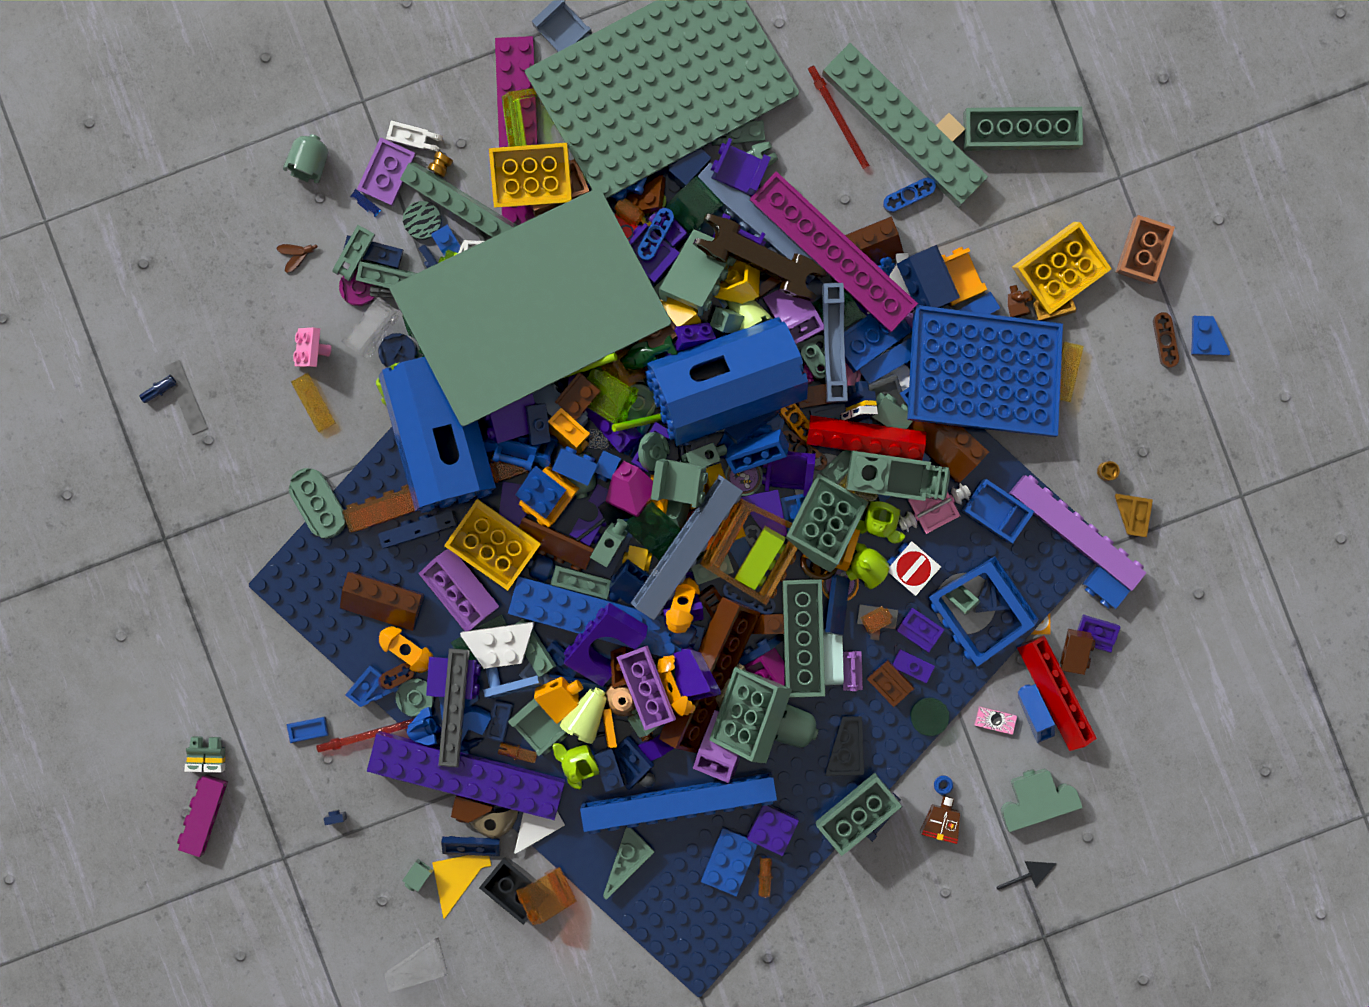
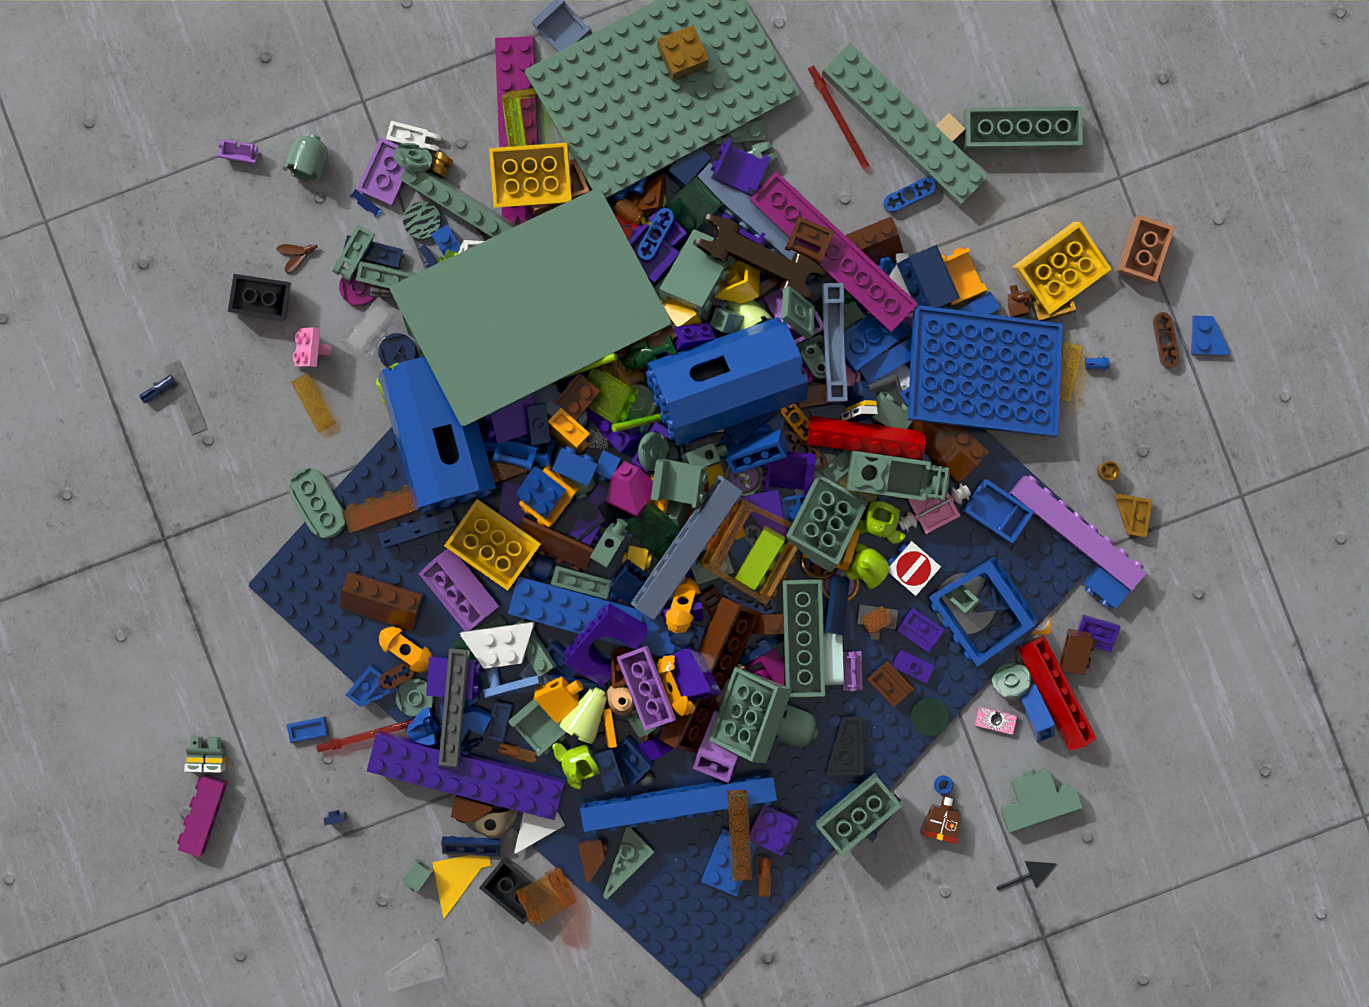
(246, 153): none -> medium lavender hinge
(259, 297): none -> black brick
(412, 157): none -> sand green tile
(592, 855): none -> reddish brown slope
(682, 53): none -> pearl gold brick
(739, 835): none -> clear orange plate
(798, 312): none -> sand green plate
(812, 234): none -> reddish brown plate
(1011, 680): none -> sand green tile
(1098, 363): none -> blue pin

